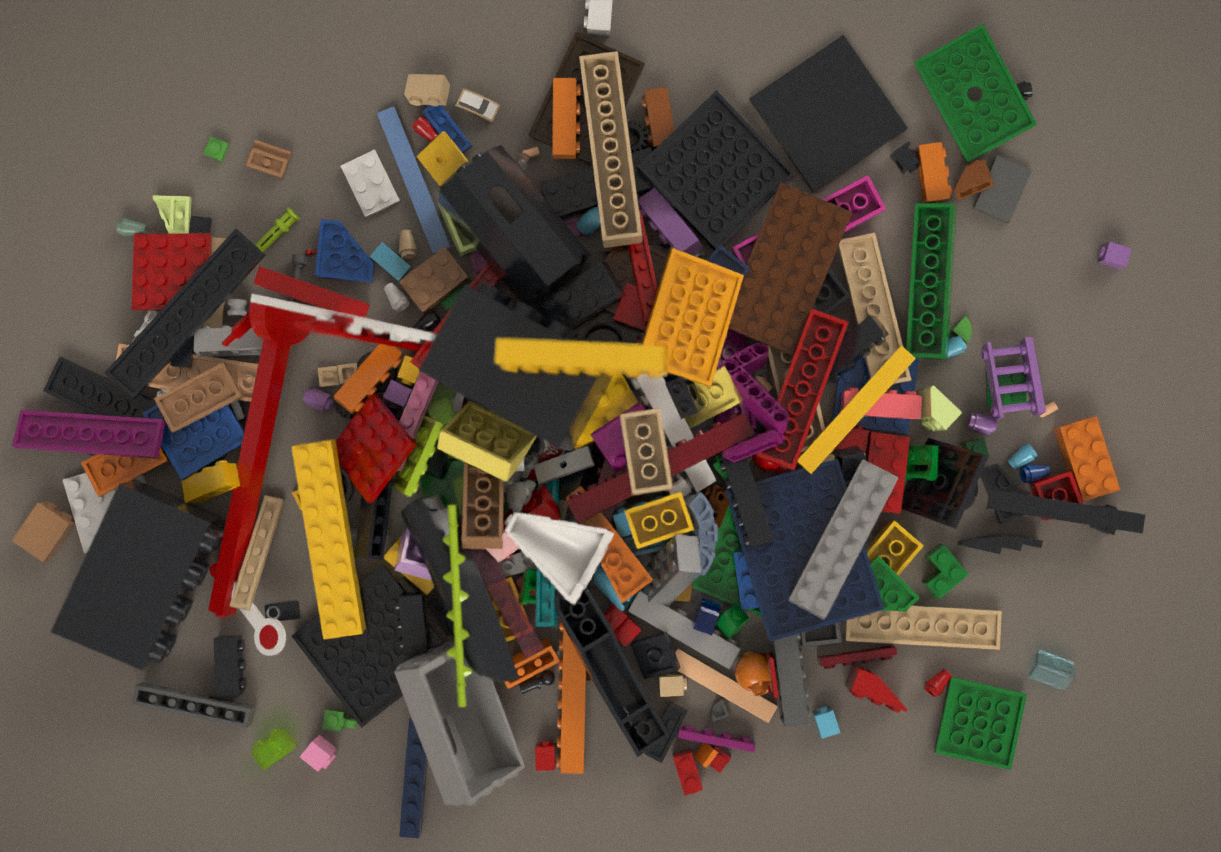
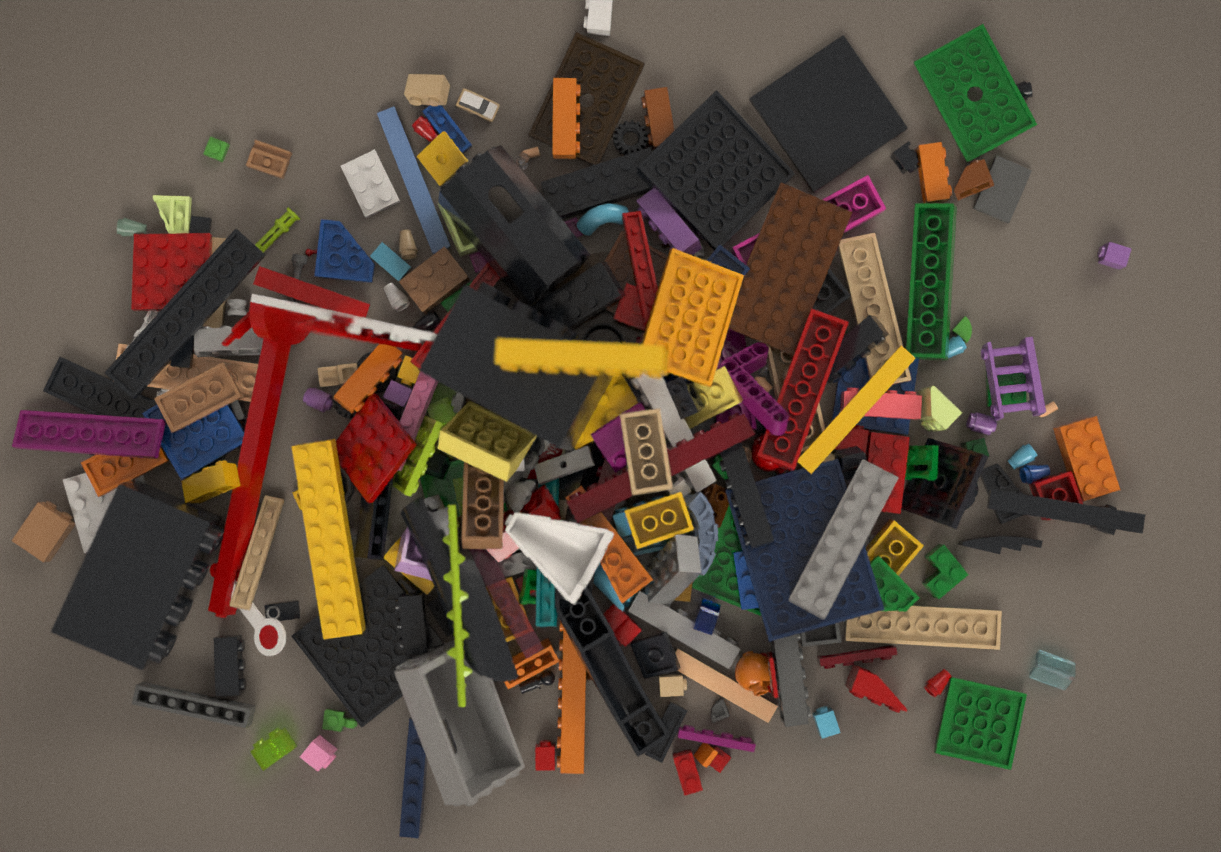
(610, 149): tan brick -> none
(732, 621): green brick -> none
(748, 448): magenta plate -> none

